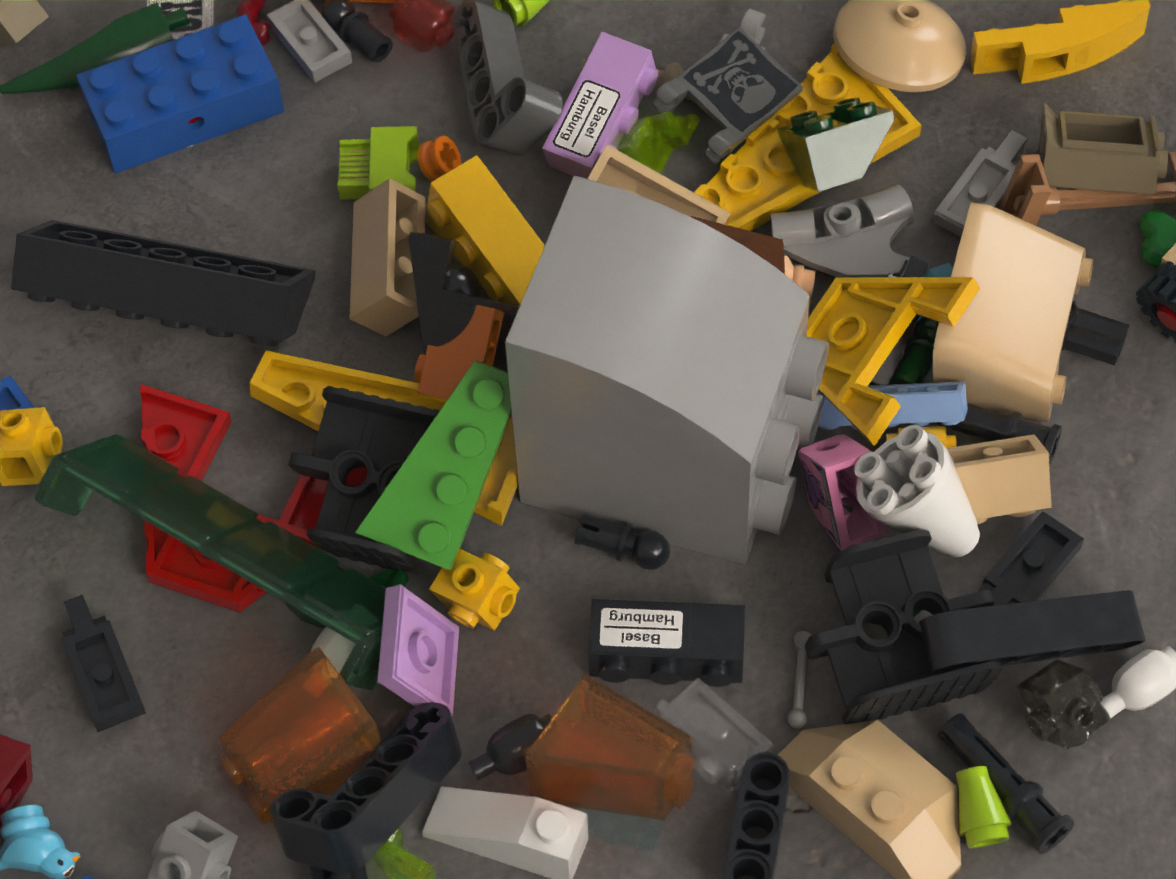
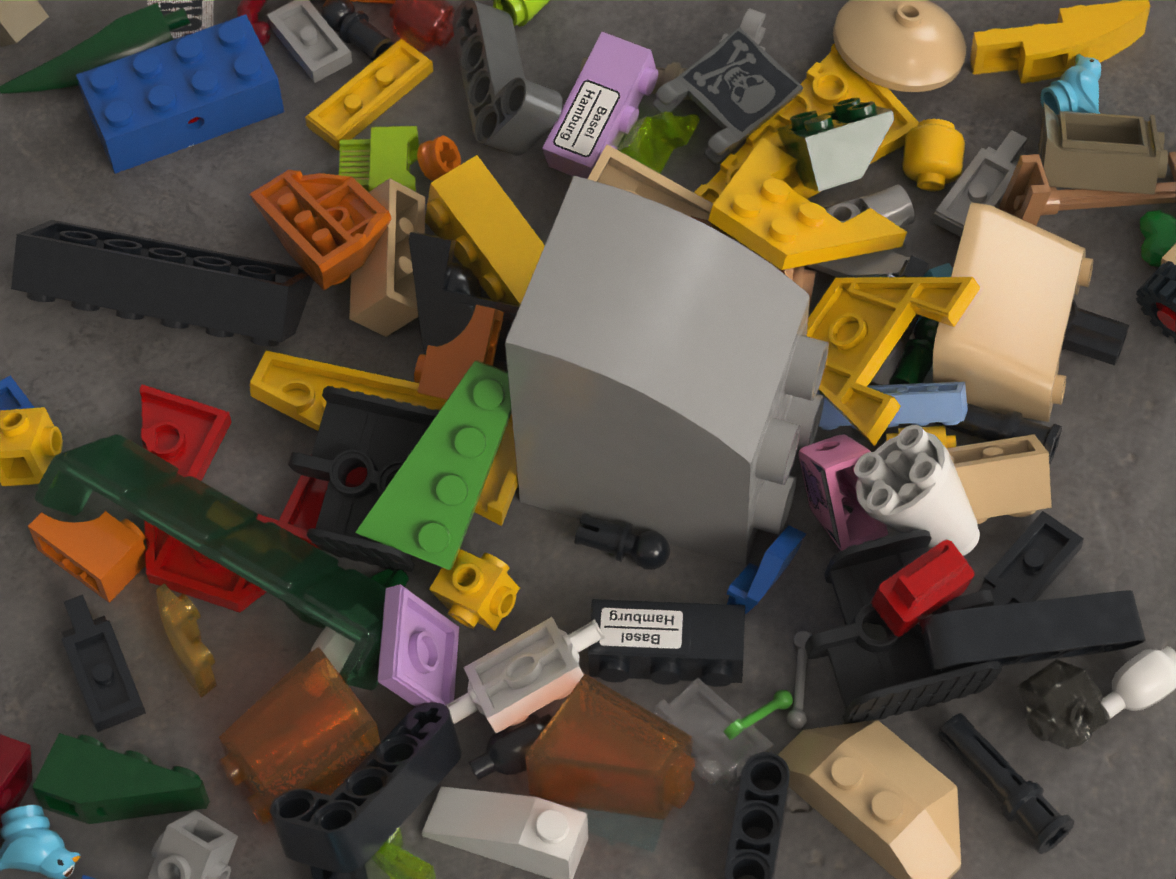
(95, 552): none -> orange arch
(103, 785): none -> dark green slope
(181, 627): none -> clear yellow slope
(323, 222): none -> orange wedge
(369, 93): none -> yellow tile
(524, 674): none -> white plate
(756, 581): none -> blue slope
(781, 700): none -> bright green hinge
(786, 226): none -> yellow wing
(922, 587): none -> red piece
(933, 154): none -> yellow head
(980, 809): lime cone -> none
(1076, 89): none -> medium azure animal

